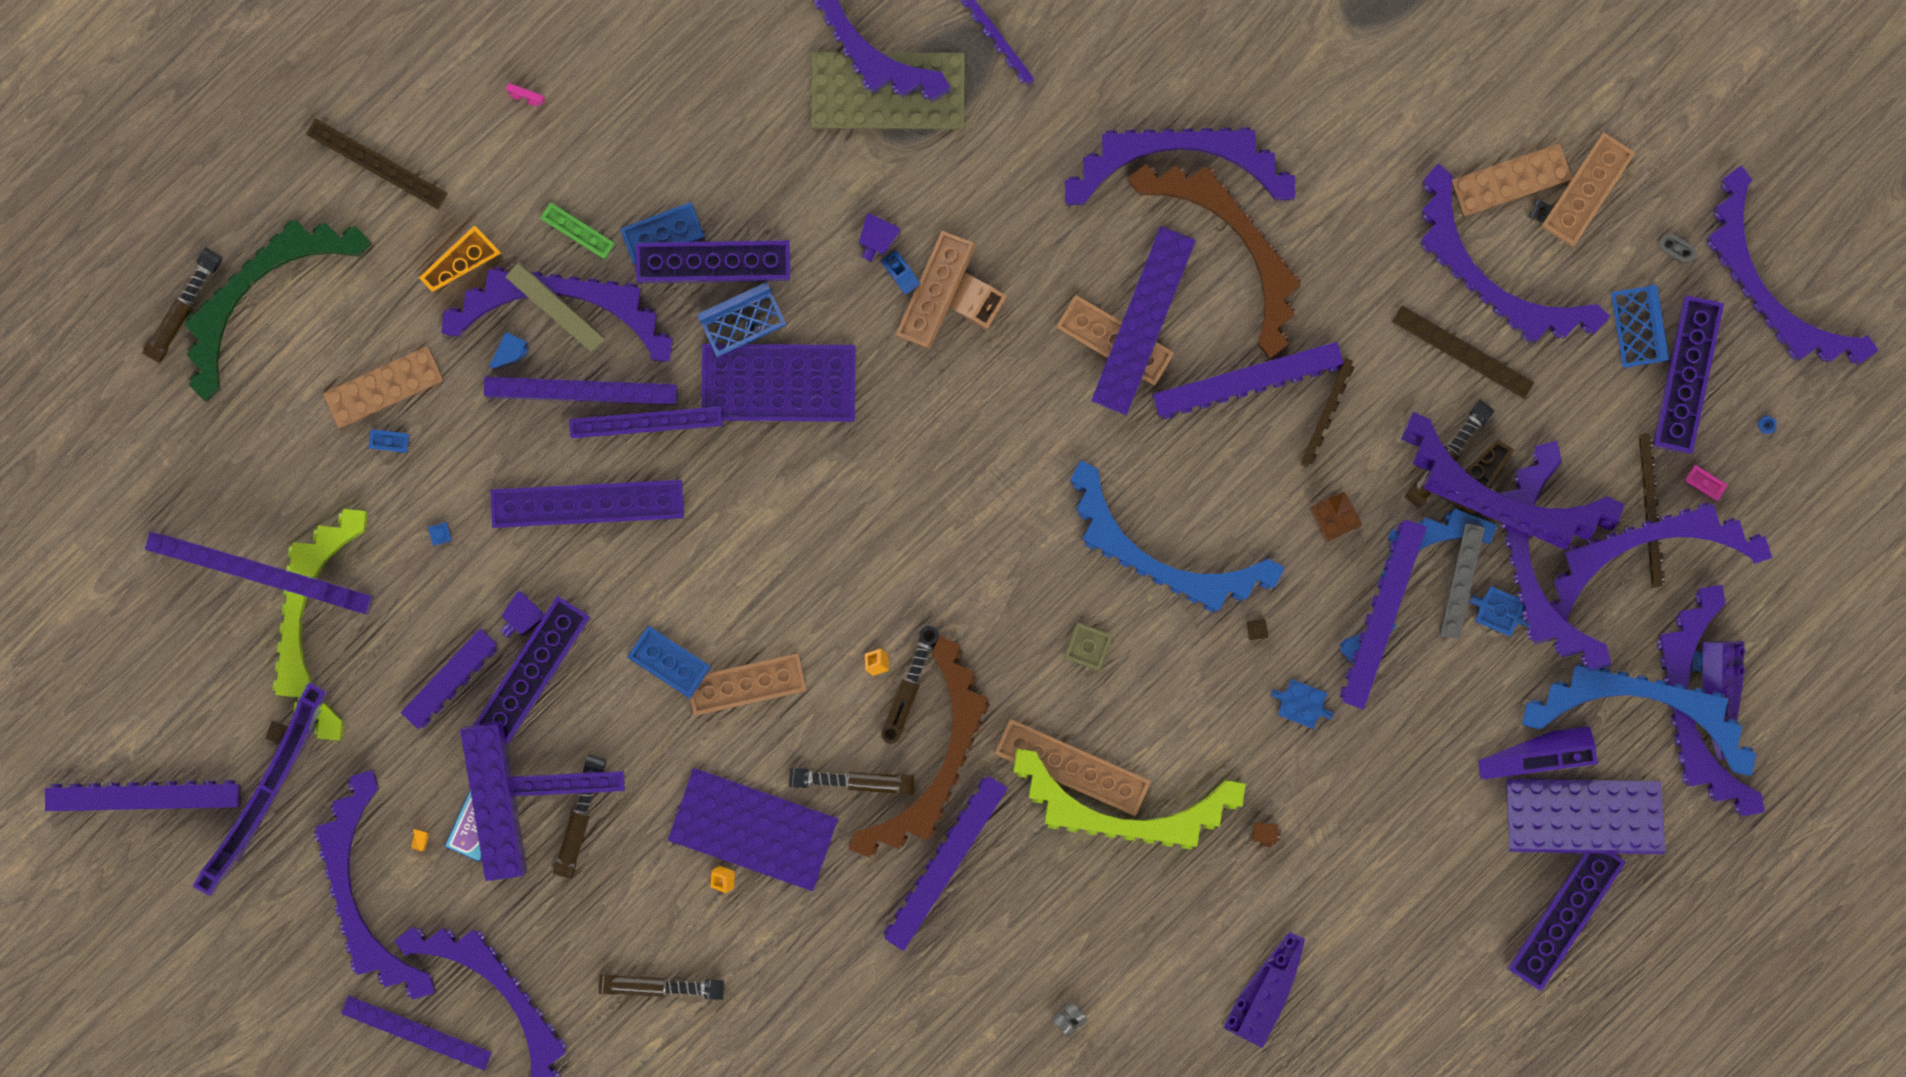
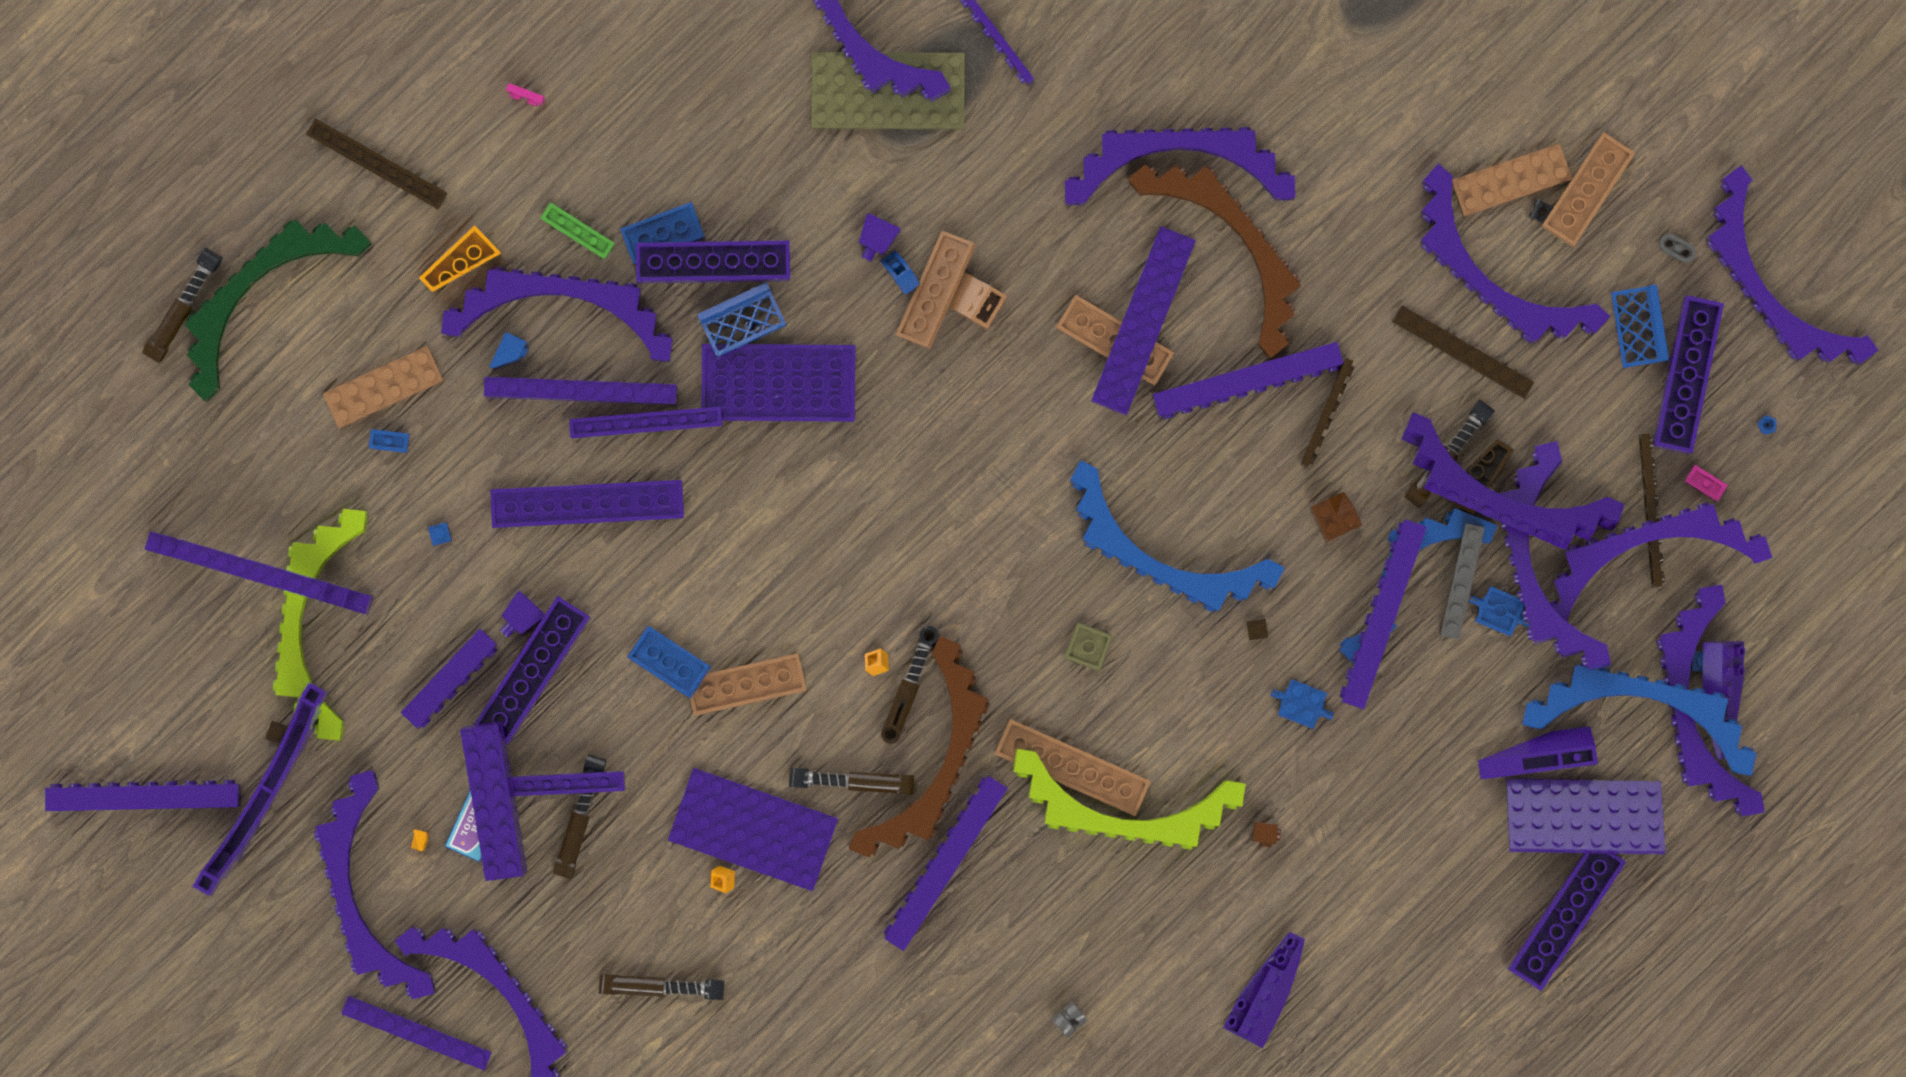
(555, 307): olive tile -> none

